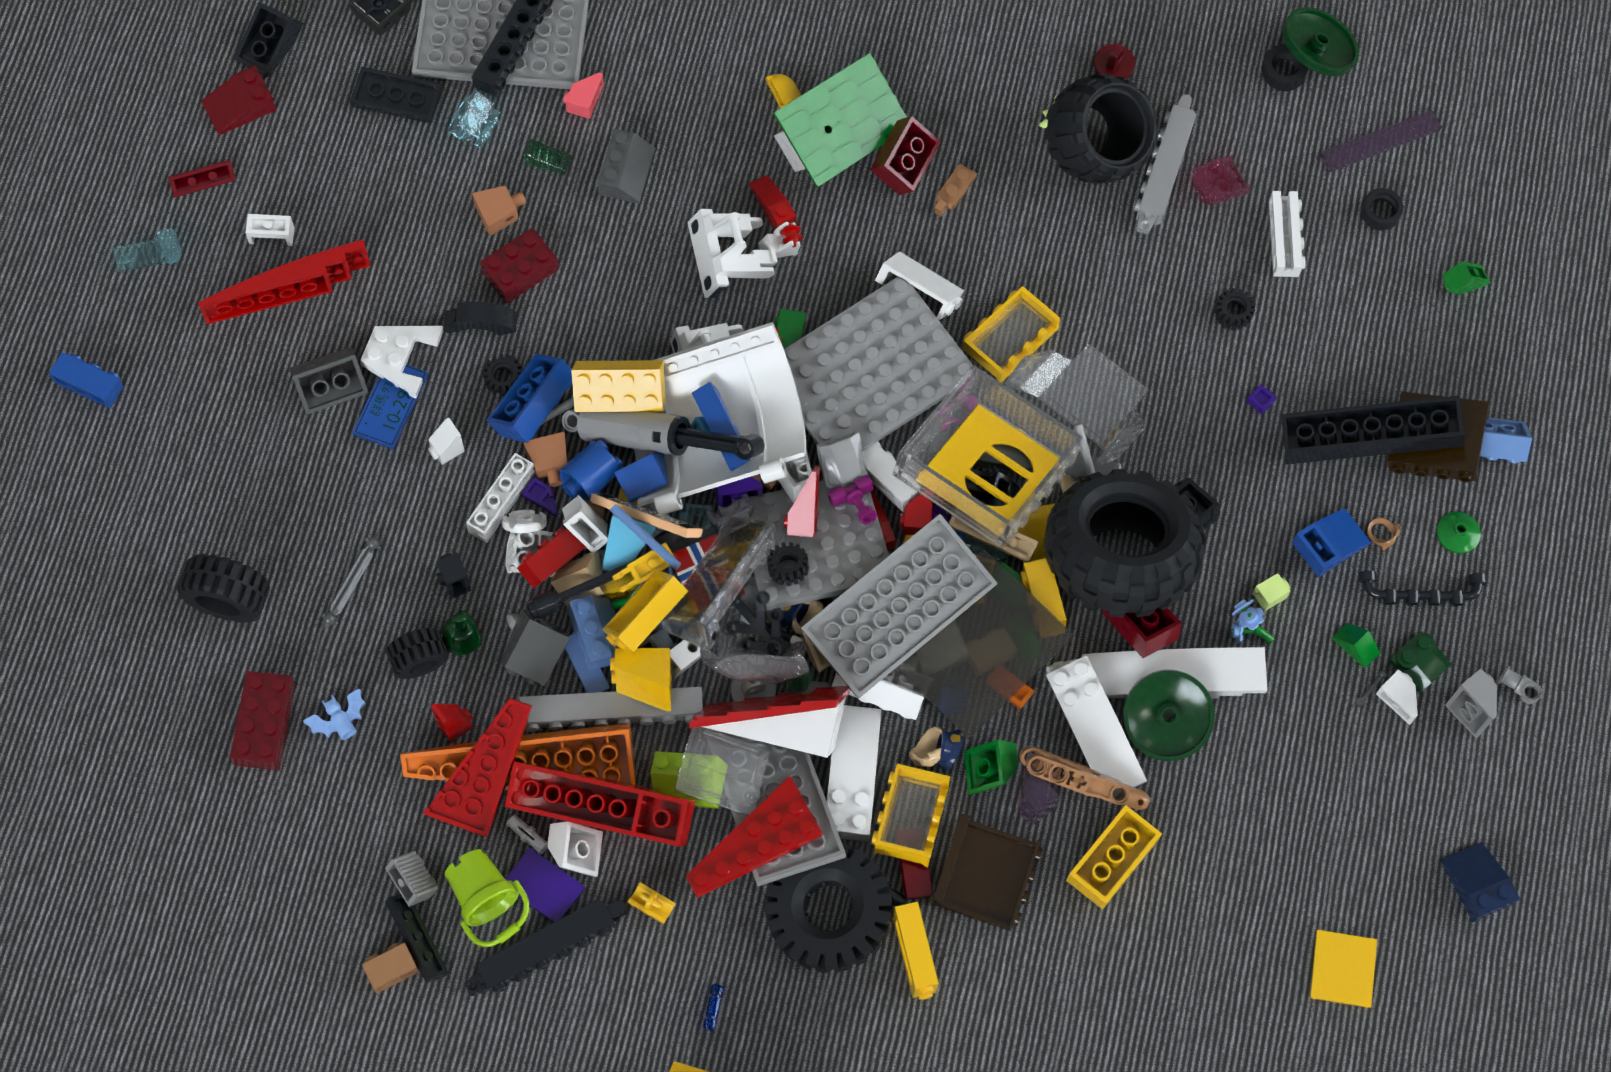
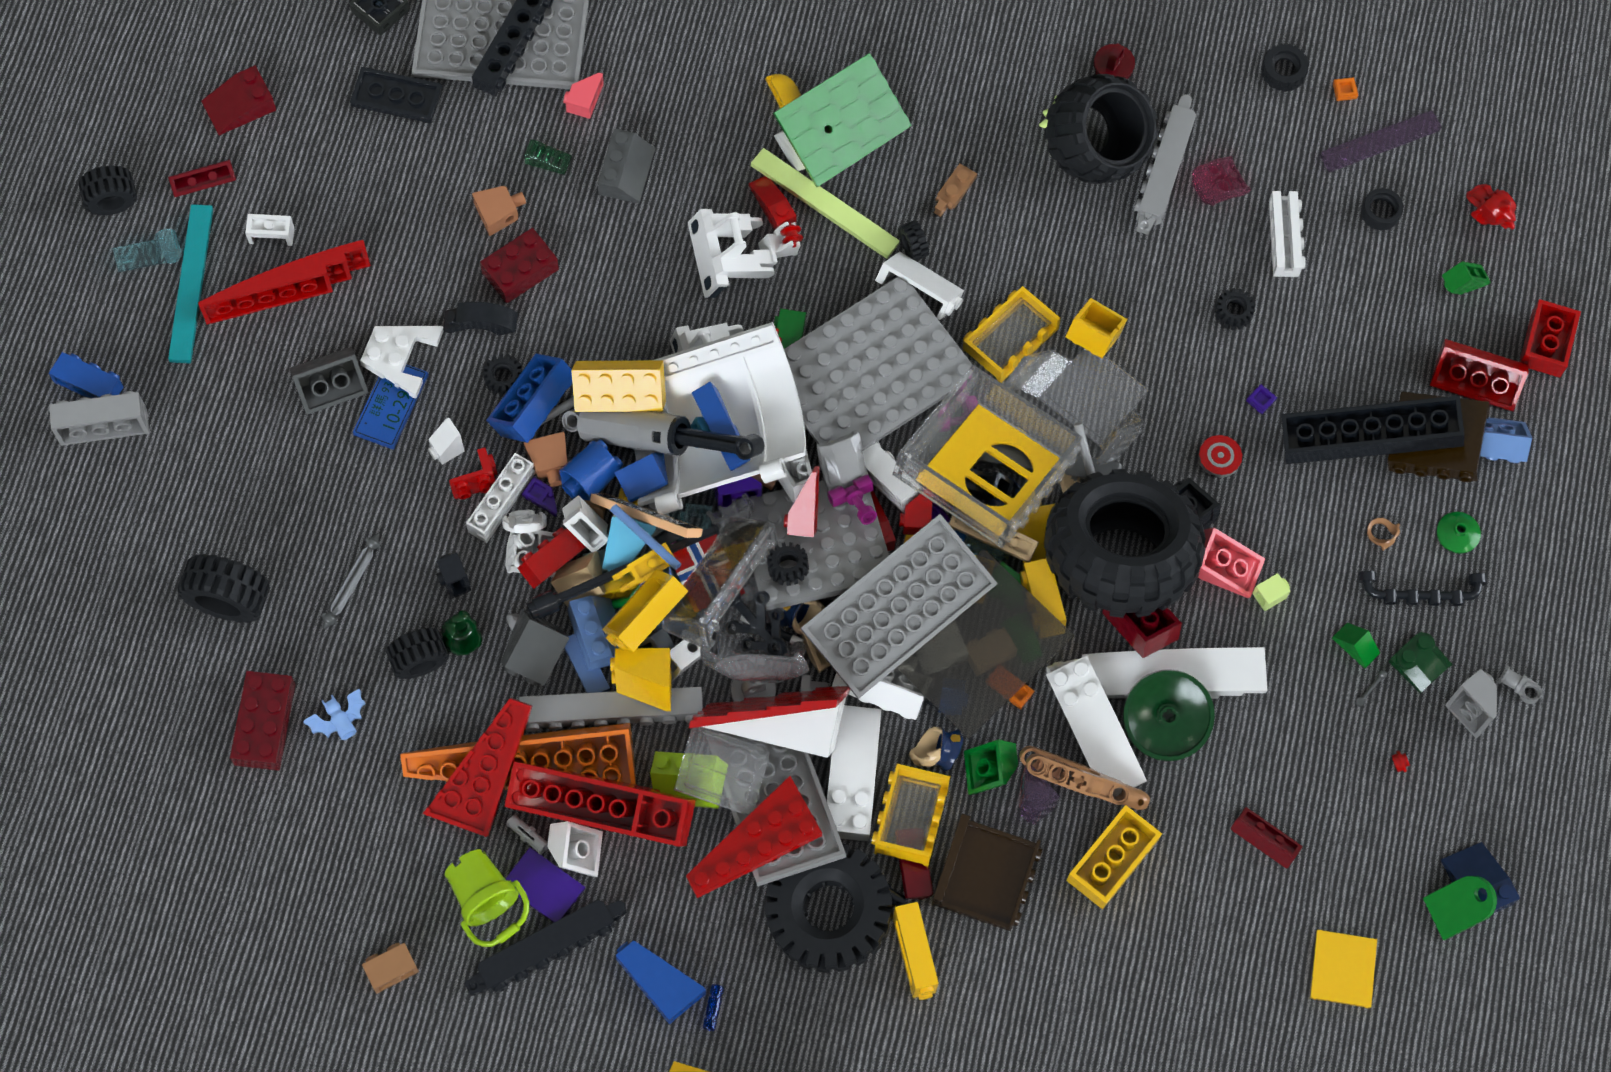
(99, 418): none -> light grey brick
(107, 190): none -> black tyre
(190, 284): none -> teal tile
(267, 39): black slope -> none
(411, 878): light grey brick -> none
(417, 939): black plate -> none
(452, 720): red slope -> none
(470, 118): clear light blue brick -> none
(475, 482): none -> red bracket
(651, 903): yellow hips -> none
(660, 982): none -> blue slope
(802, 682): clear green brick -> none
(825, 203): none -> yellowish green tile
(905, 155): dark red brick -> none
(913, 240): none -> black tyre
(1096, 328): none -> yellow piece
(1220, 456): none -> red tile
(1229, 564): none -> coral slope
(1249, 618): light blue plant -> none
(1266, 837): none -> dark red slope
(1320, 41): dark green dish -> none
(1330, 541): blue slope -> none
(1345, 89): none -> orange tile
(1400, 695): white slope -> none
(1400, 761): none -> red plate
(1459, 906): none -> green tile
(1479, 375): none -> red slope
(1492, 207): none -> red head
(1550, 338): none -> red brick

